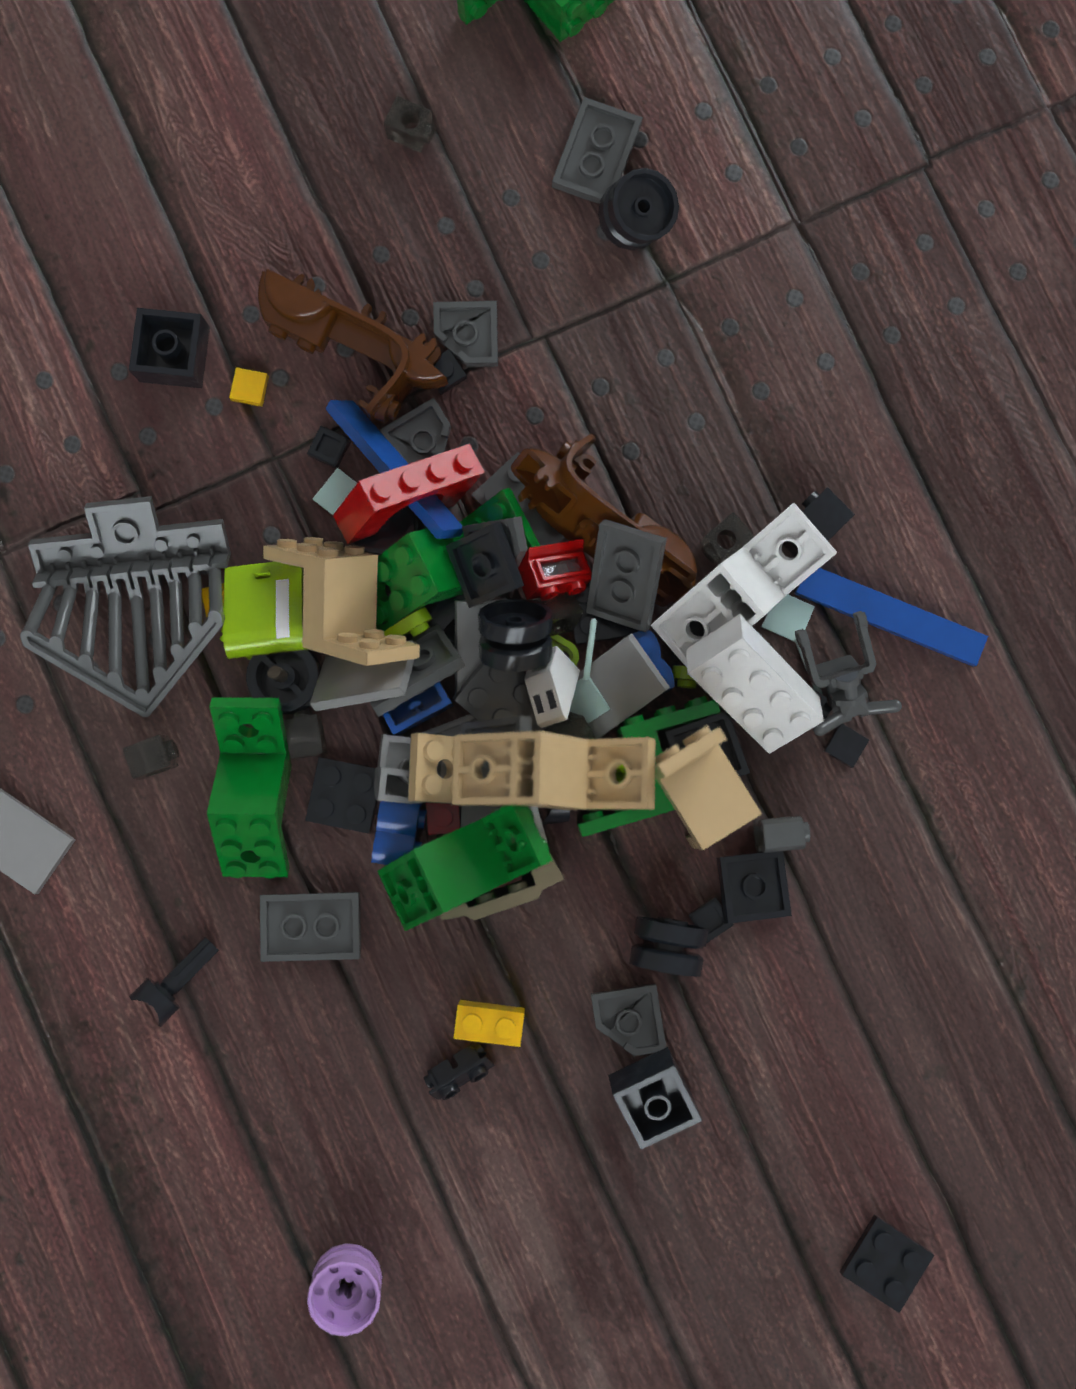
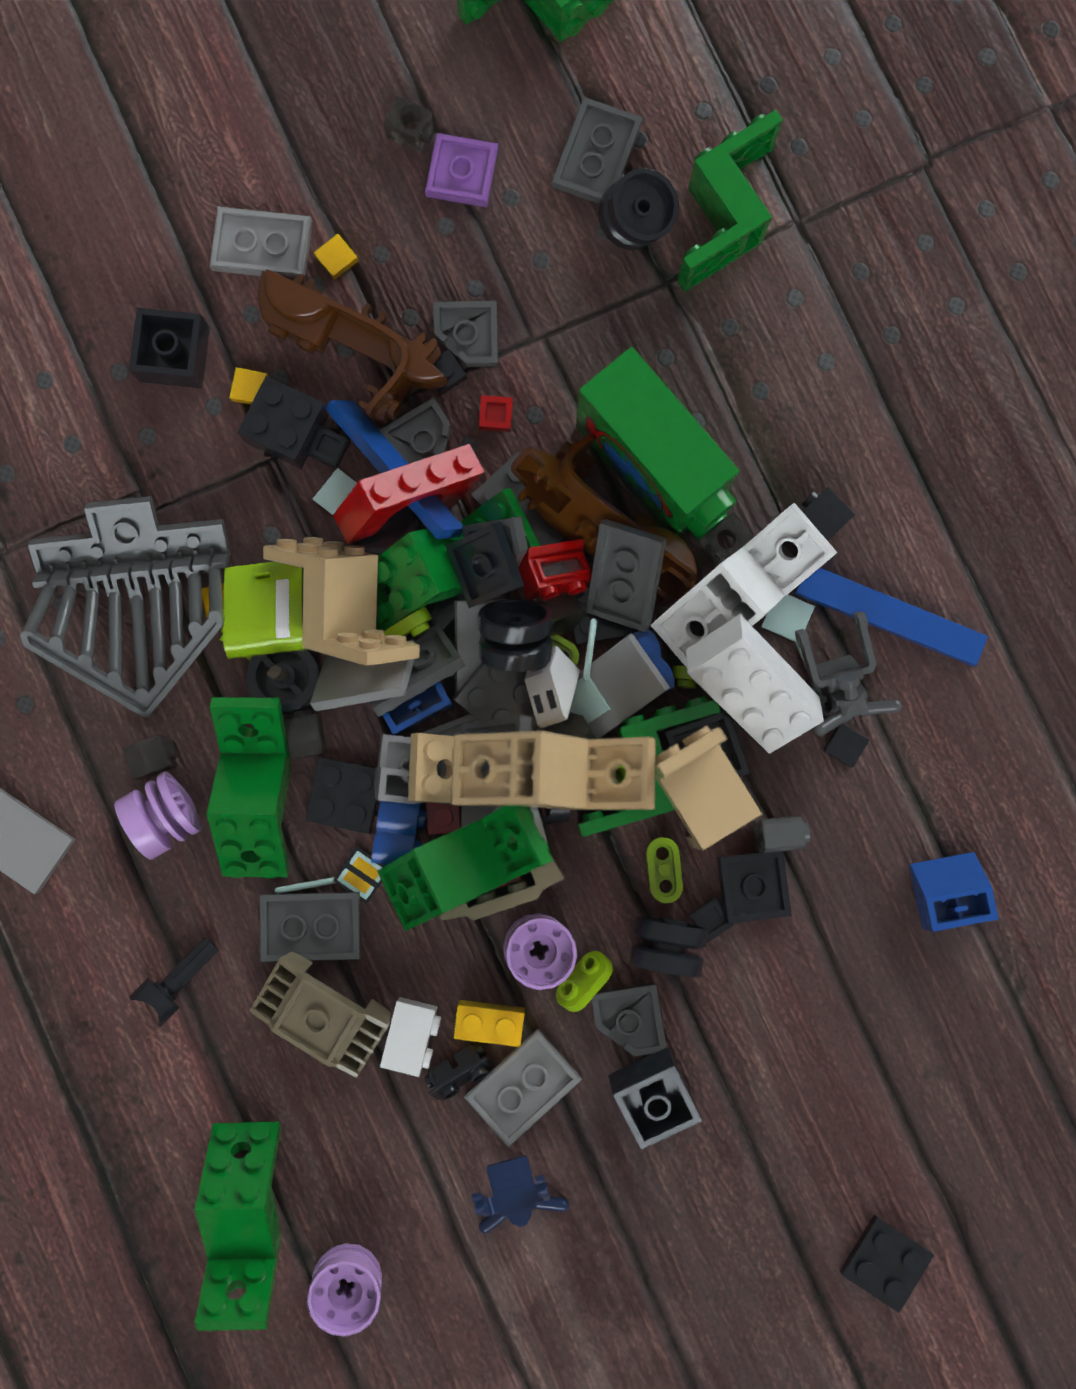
(153, 818): none -> lavender wheel
(238, 1226): none -> green bracket
(260, 241): none -> light grey tile
(283, 422): none -> black brick
(319, 1017): none -> dark tan plate
(336, 256): none -> yellow tile
(355, 876): none -> piece
(409, 1037): none -> white brick
(461, 170): none -> medium lavender tile
(495, 413): none -> red plate
(514, 1195): none -> dark blue piece
(522, 1087): none -> light grey tile
(557, 957): none -> lavender wheel
(584, 981): none -> lime plate
(656, 447): none -> green brick
(664, 869): none -> lime plate
(729, 199): none -> green bracket
(952, 892): none -> blue slope

